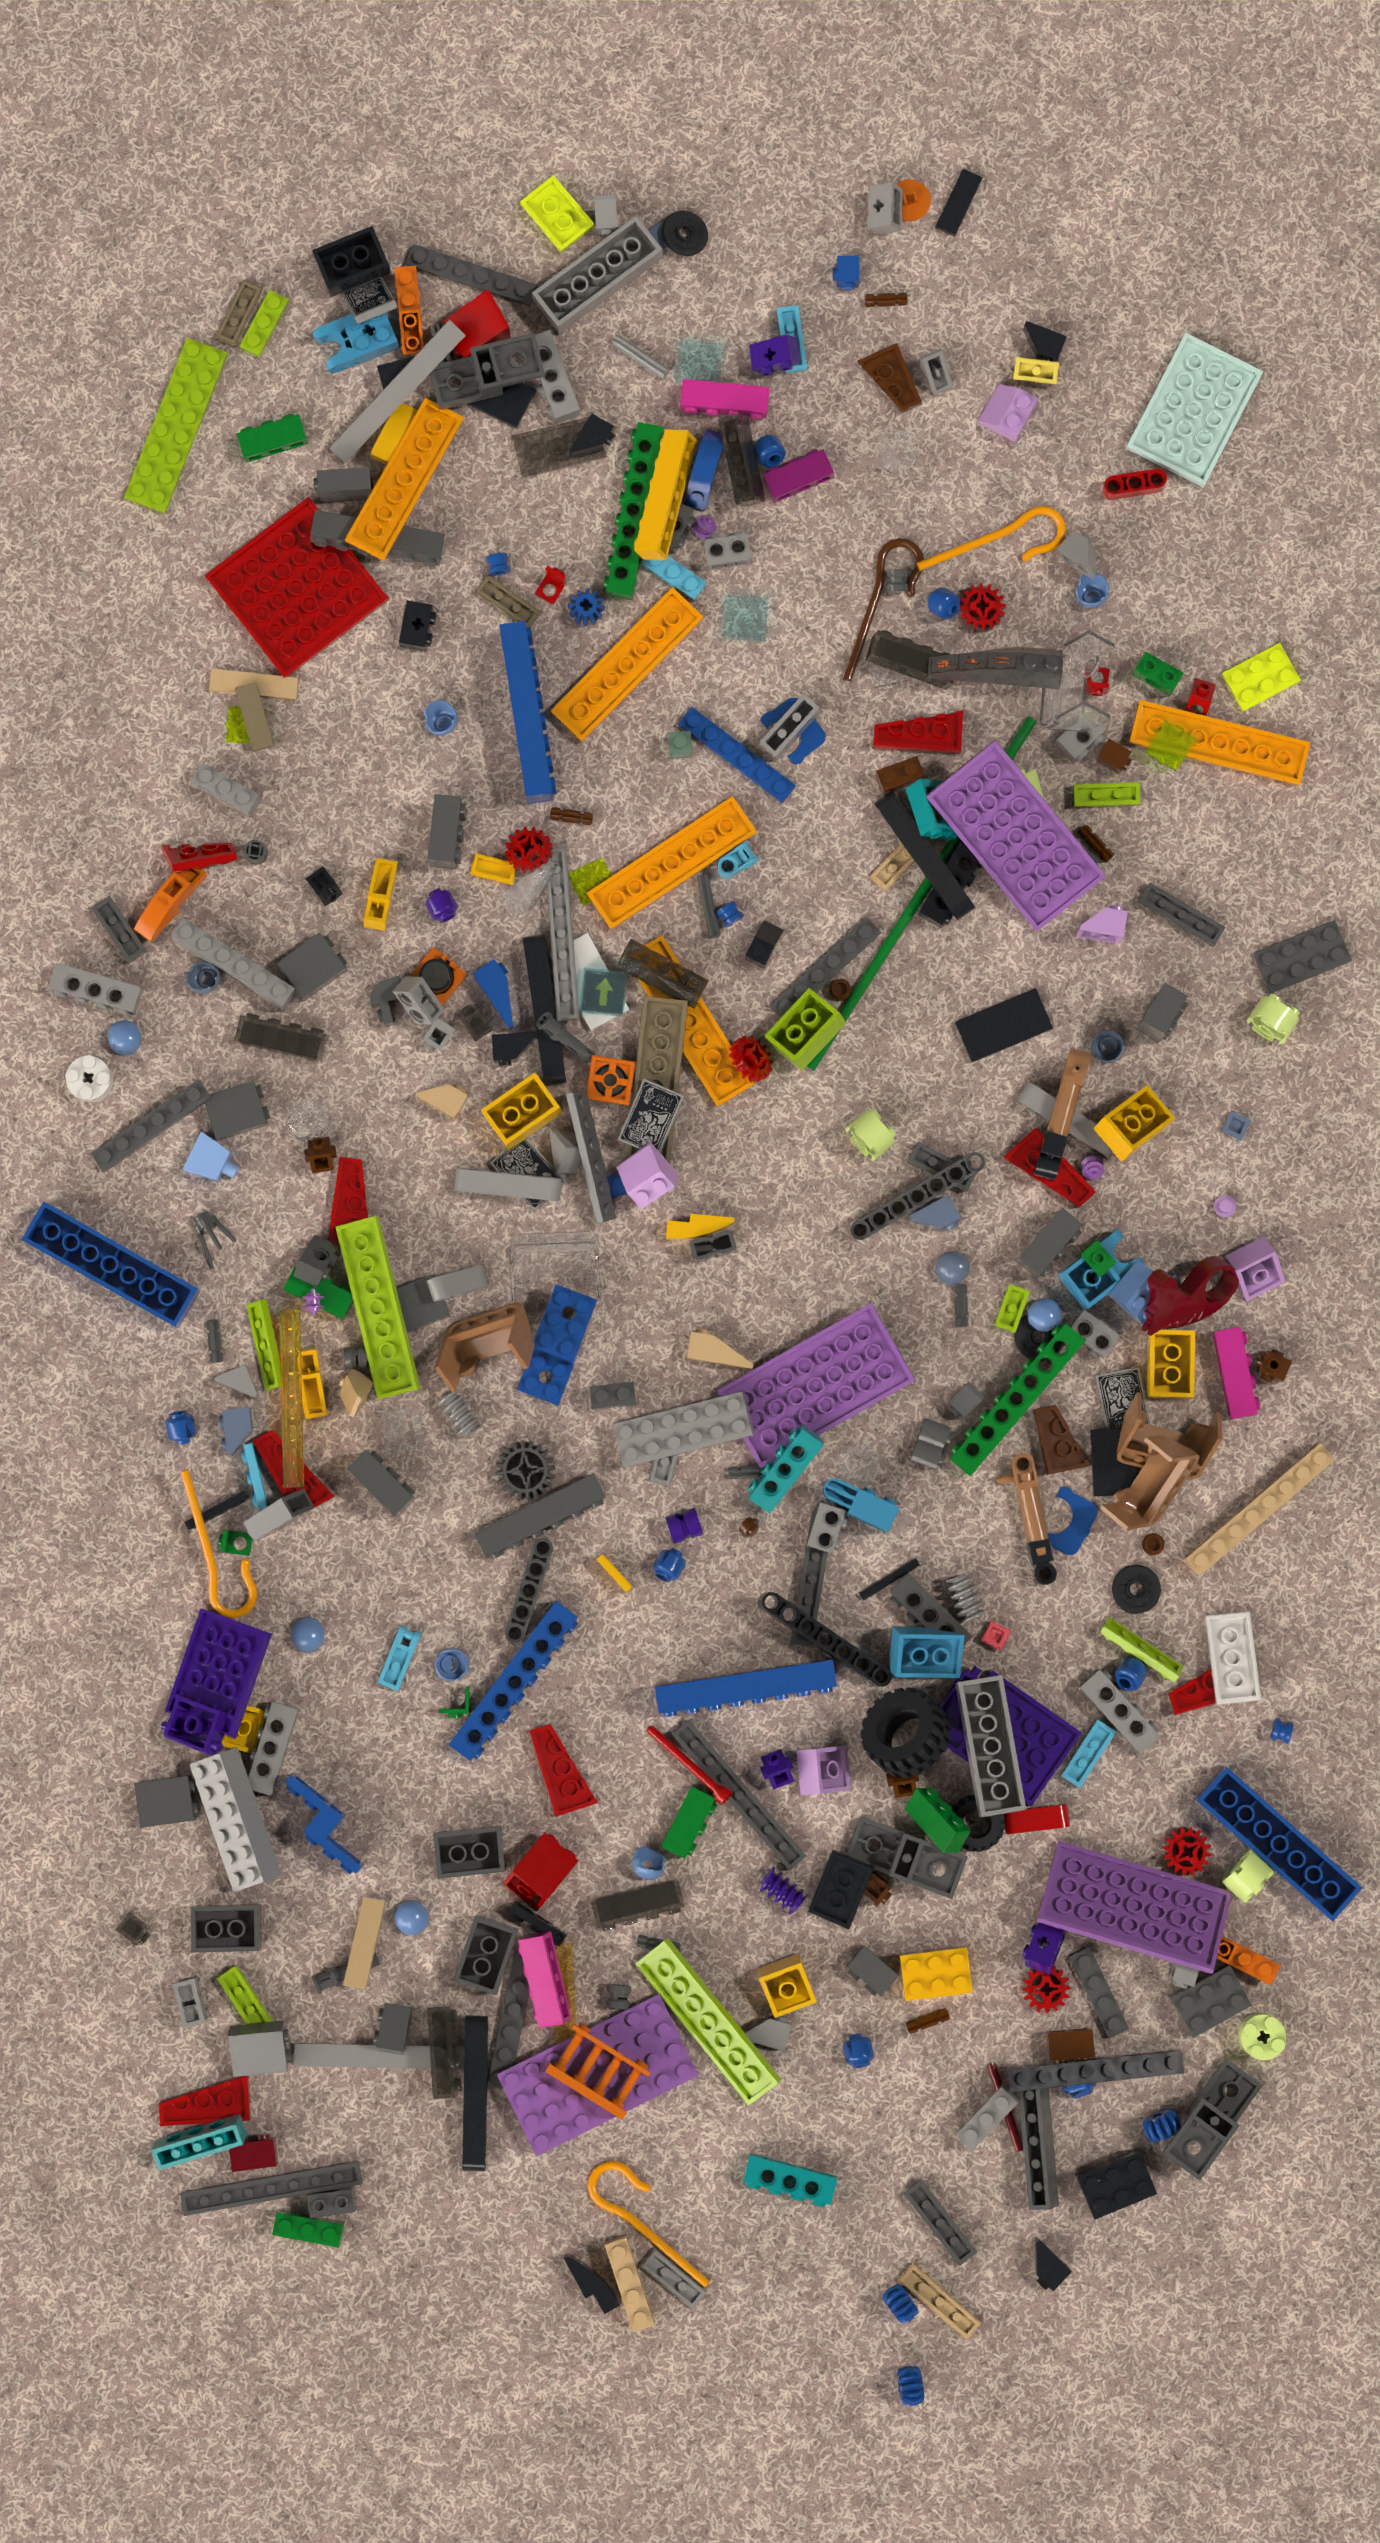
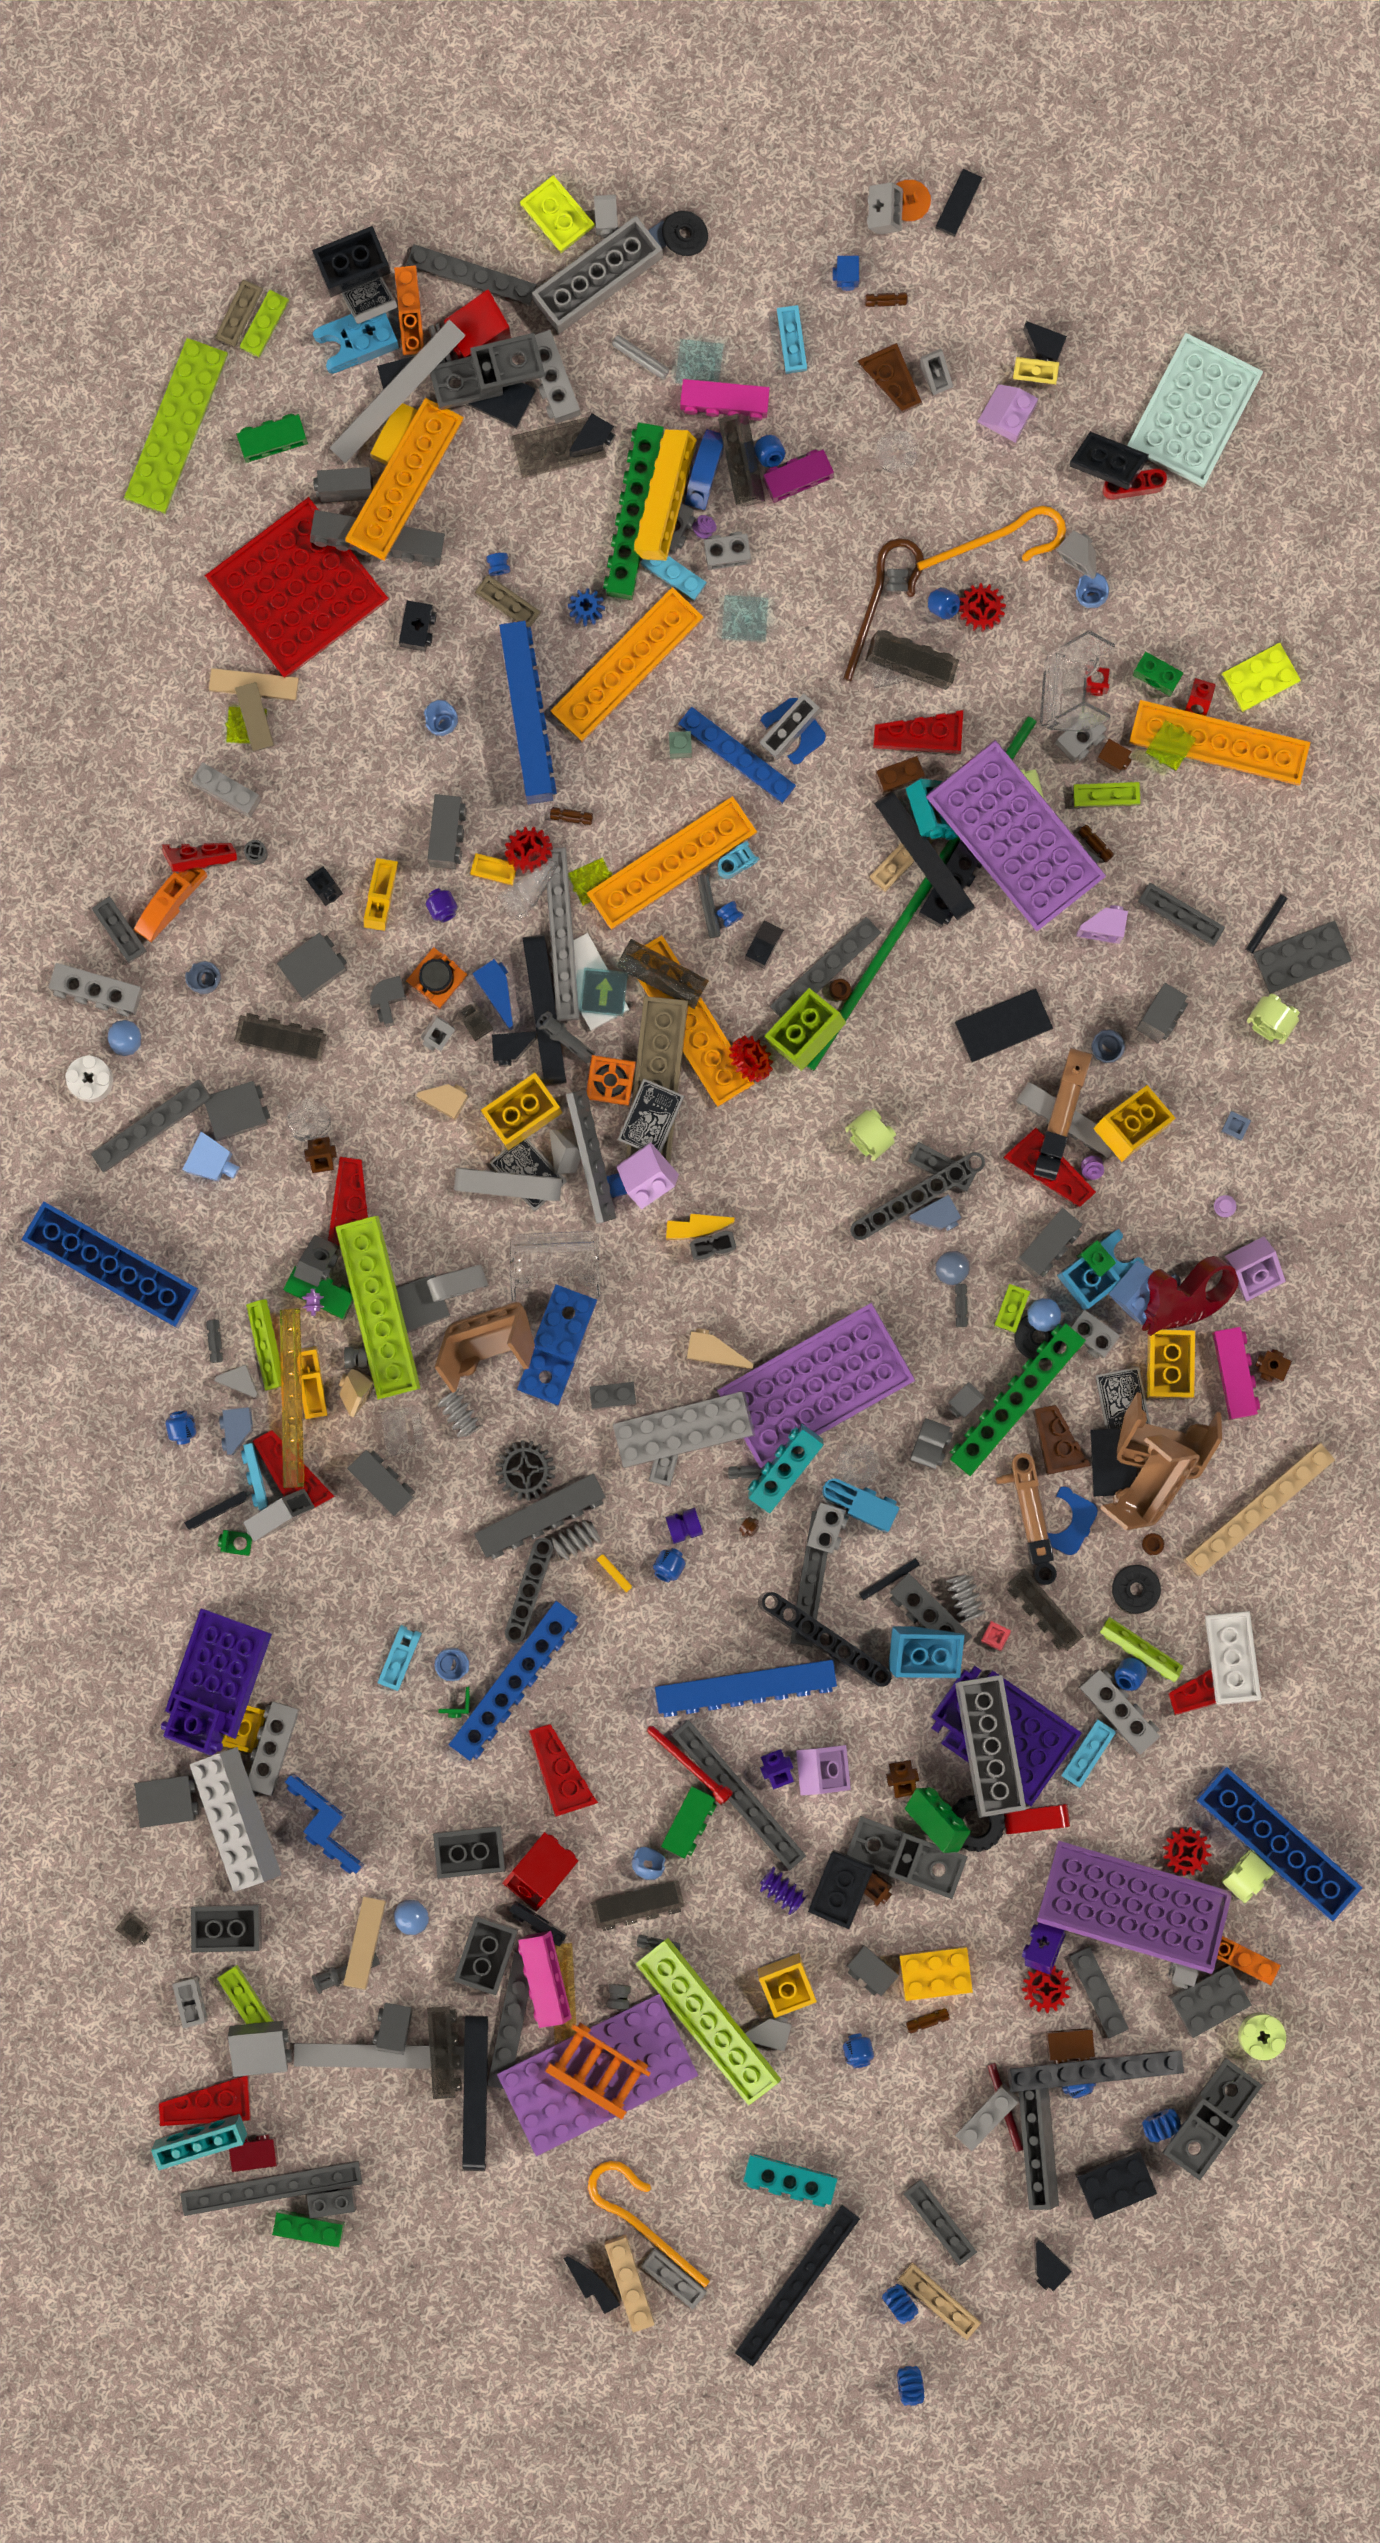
(205, 1224): dark grey plant -> none
(210, 1560): light orange piece -> none
(246, 971): light grey arch -> none
(307, 1634): medium blue hair -> none
(418, 1000): light grey brick -> none
(555, 577): red bracket -> none
(575, 1540): none -> light grey piece
(774, 355): dark purple brick -> none
(797, 2285): none -> black plate
(922, 1749): black tyre -> none
(1002, 666): flat silver wedge -> none
(1047, 1613): none -> clear smoke brick
(1109, 460): none -> black tile
(1266, 924): none -> black bar
(1281, 1730): blue wheel -> none

